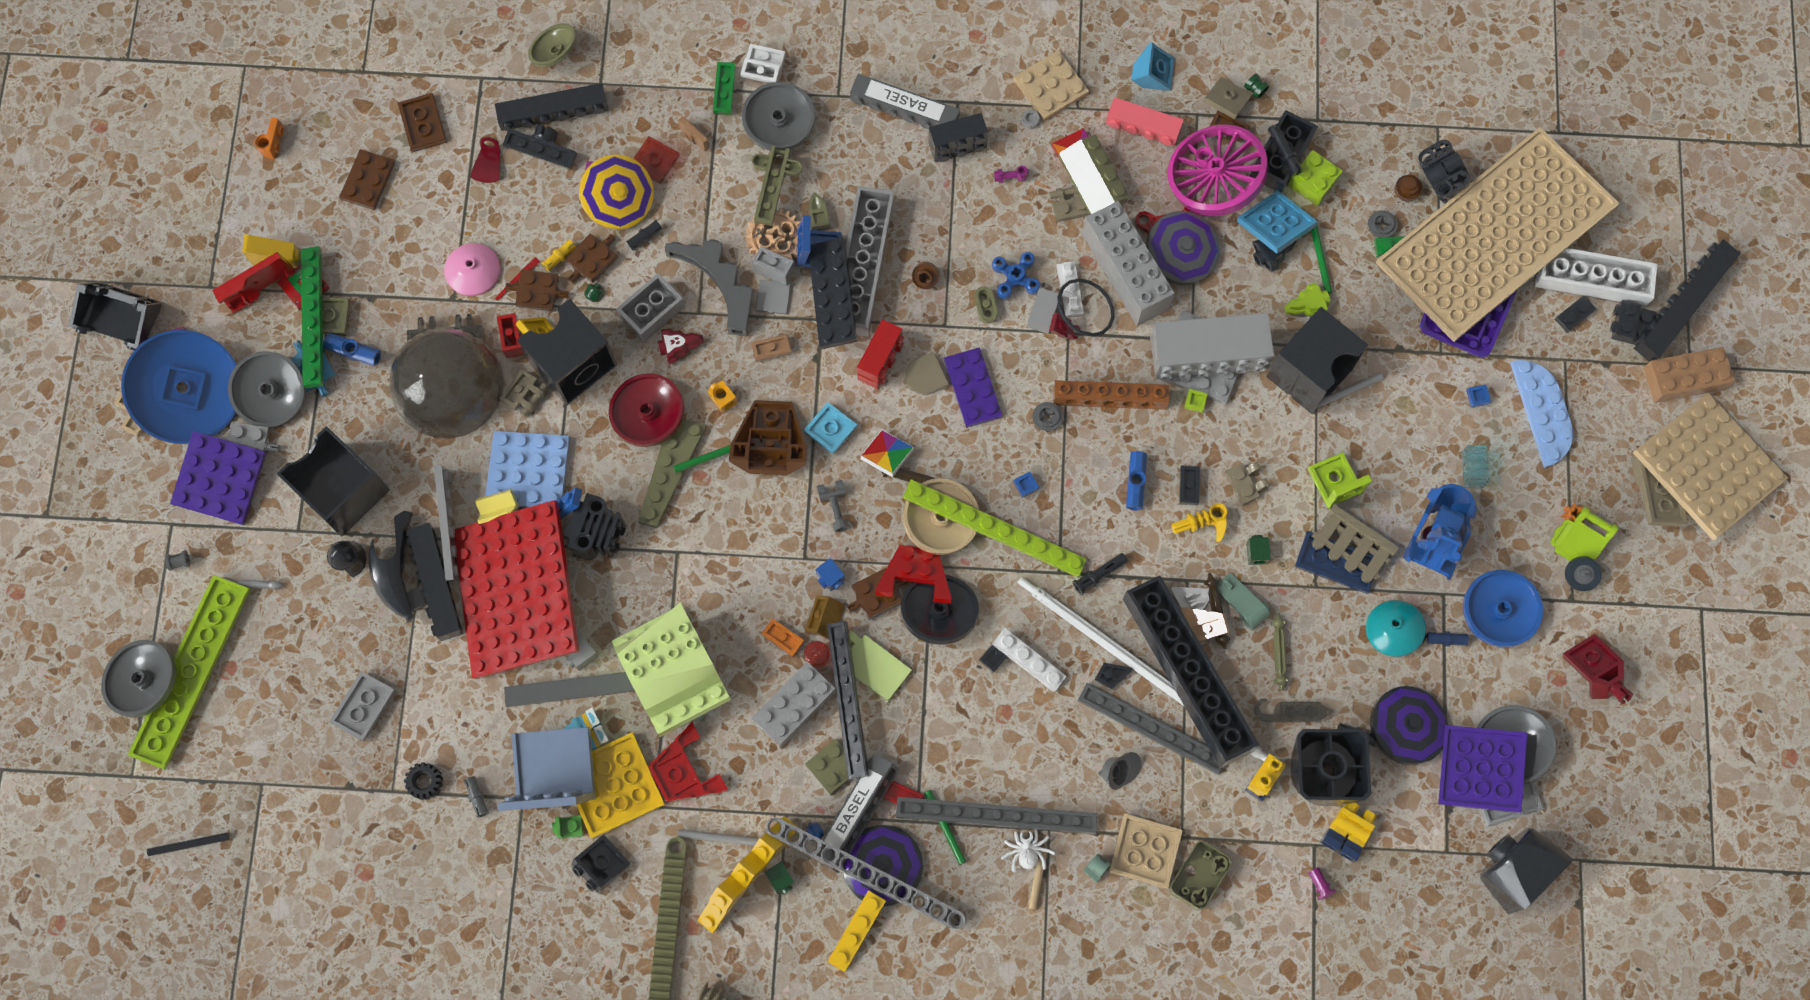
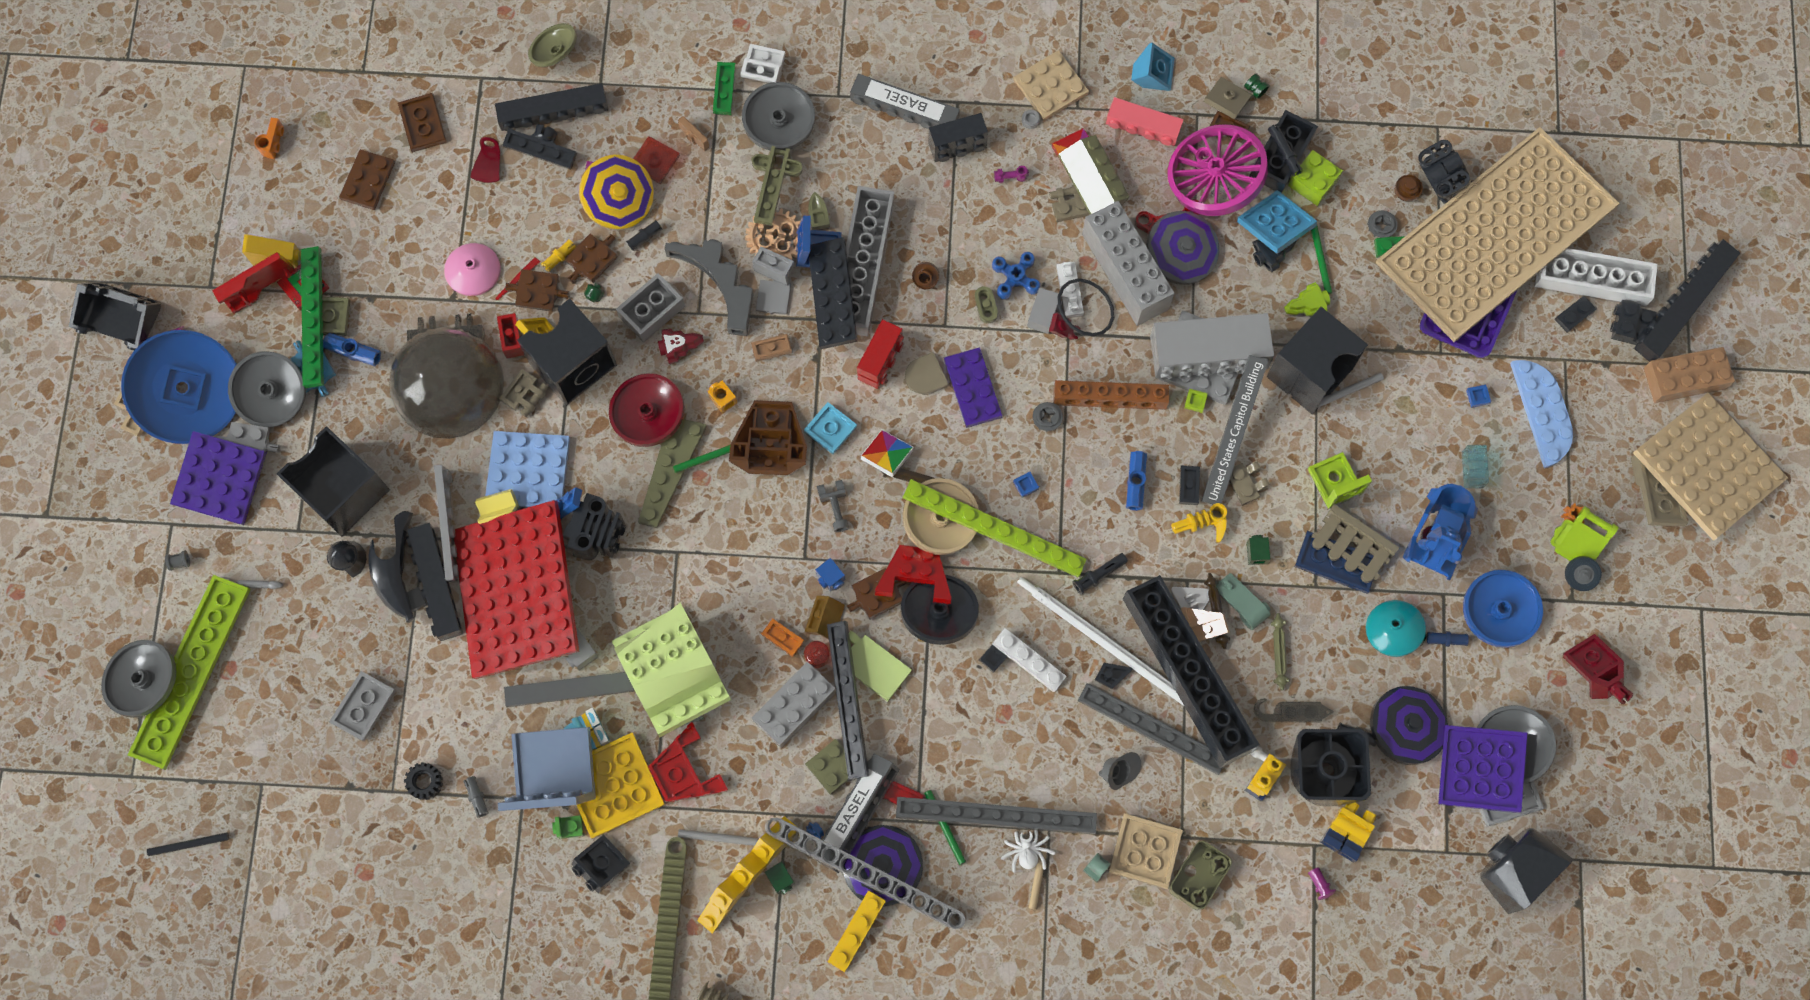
(1234, 430): none -> dark grey tile

